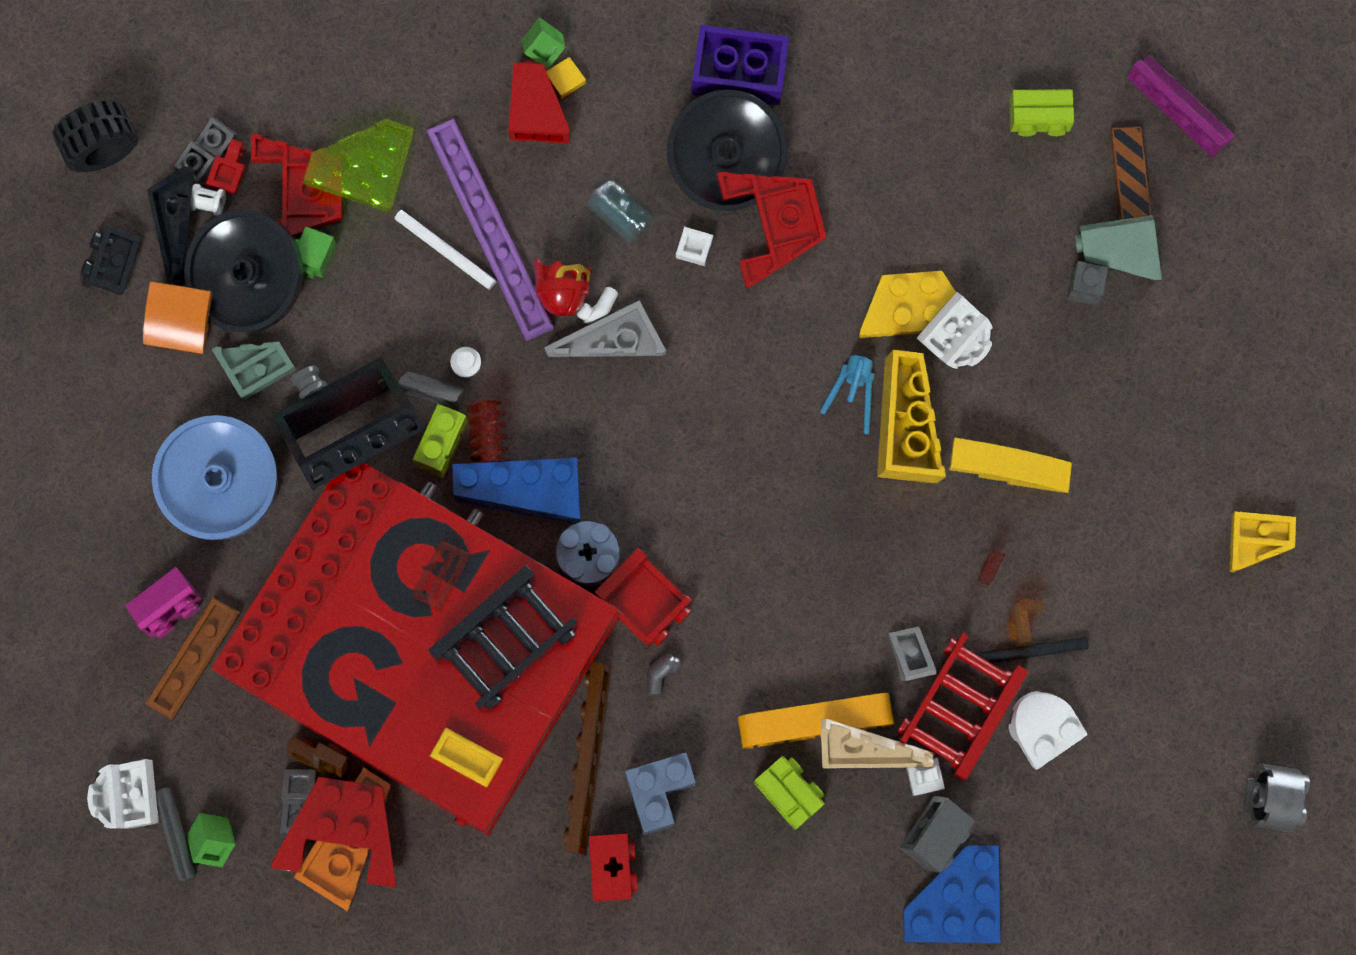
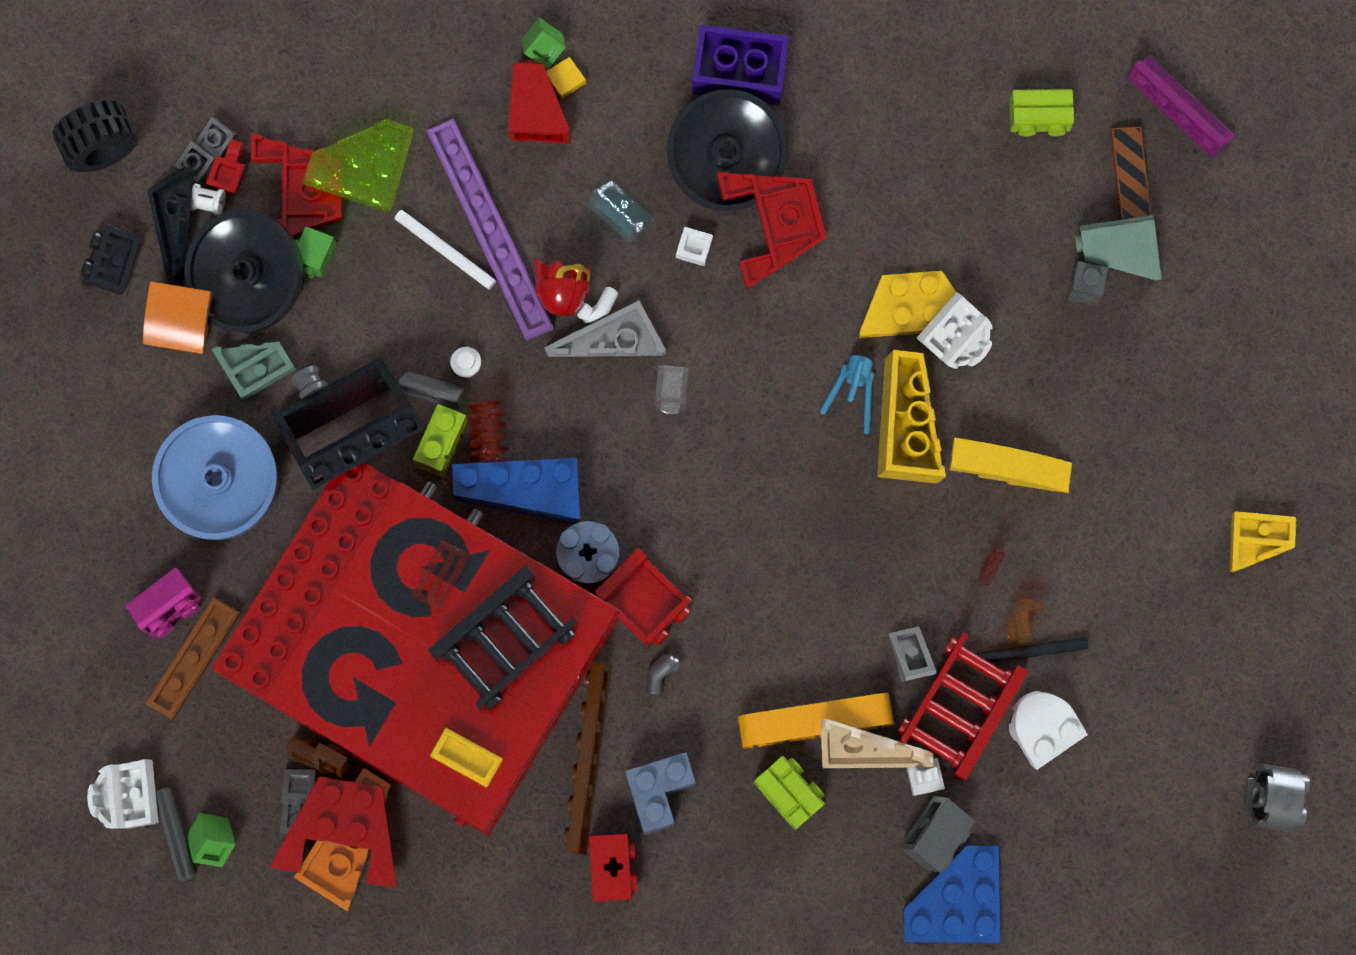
(671, 388): none -> clear brick

